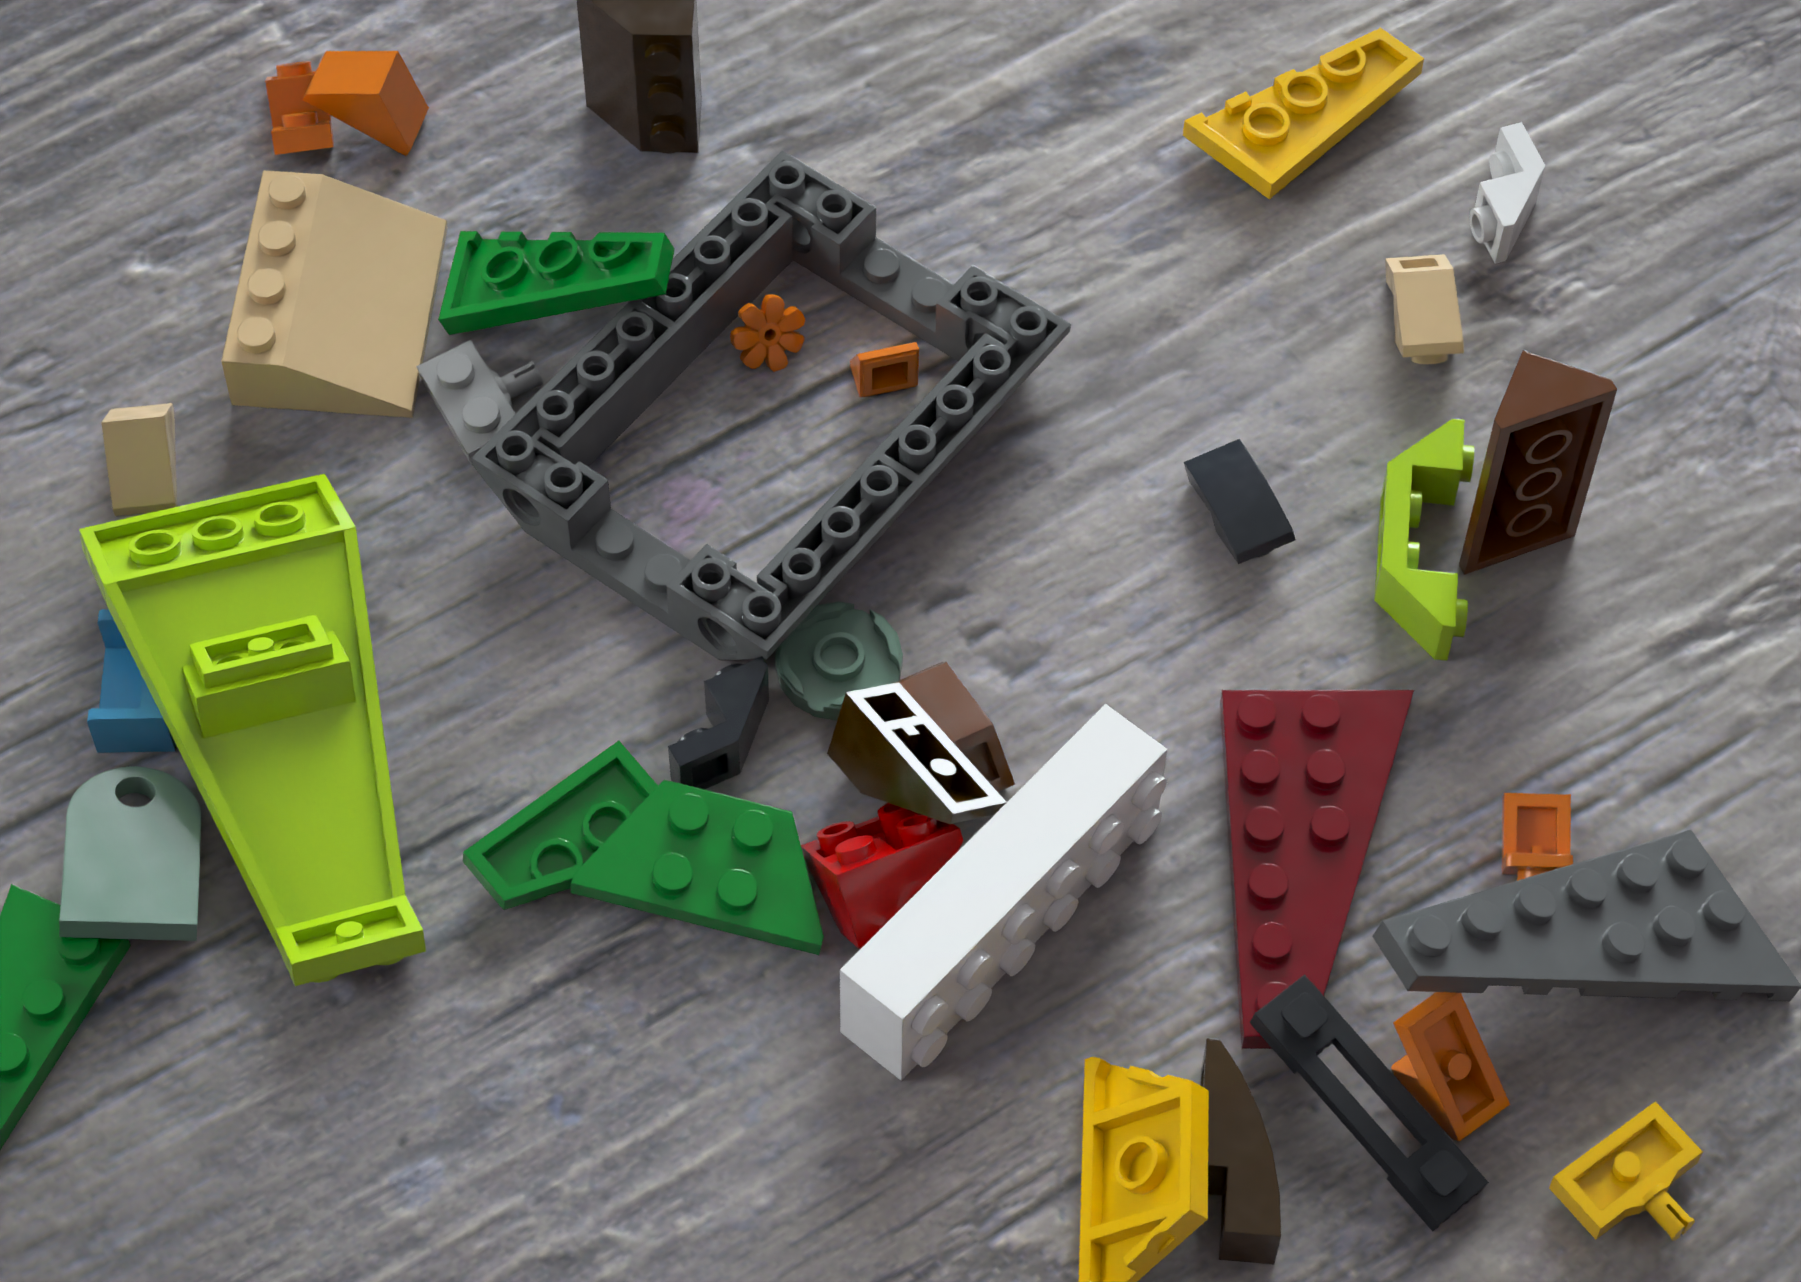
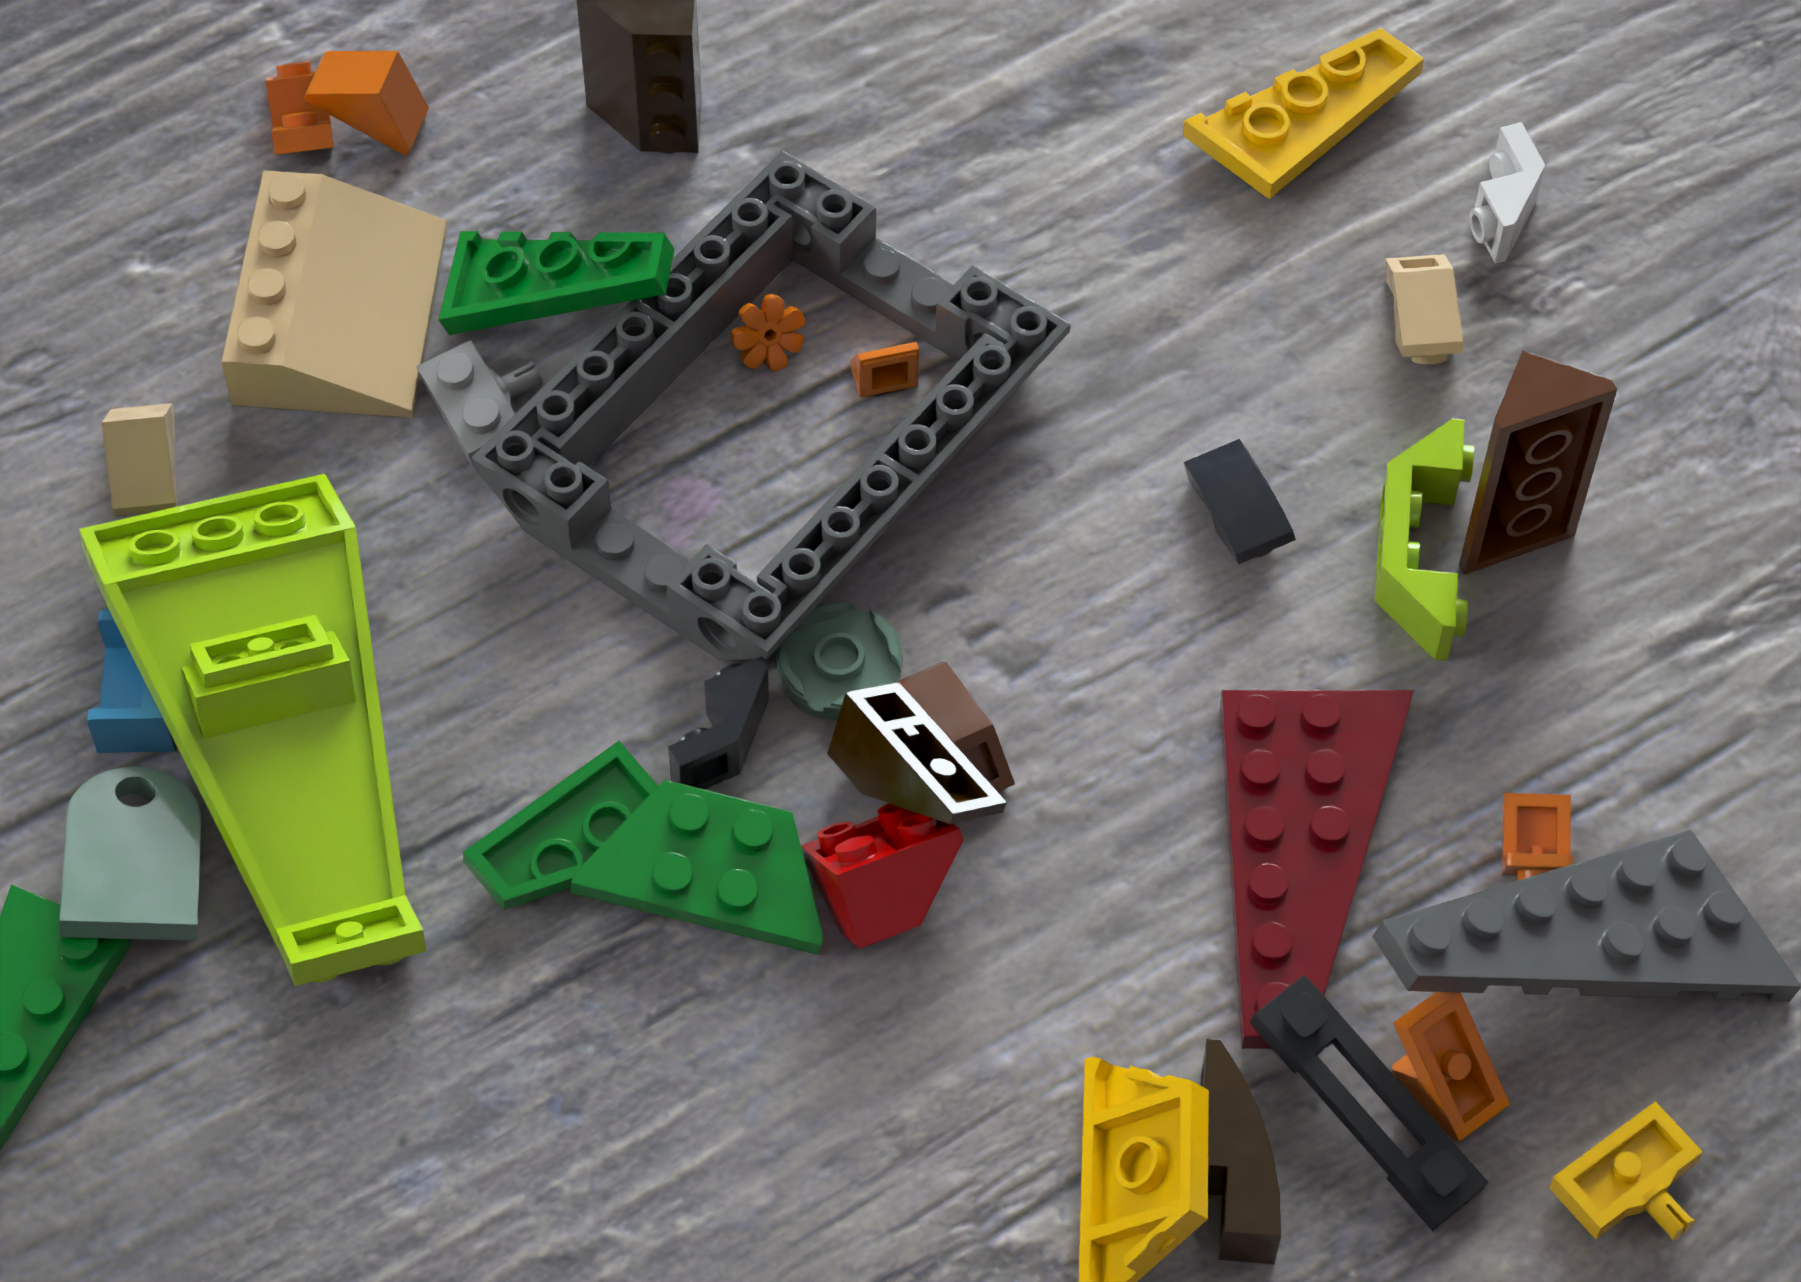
(1002, 893): white brick -> none

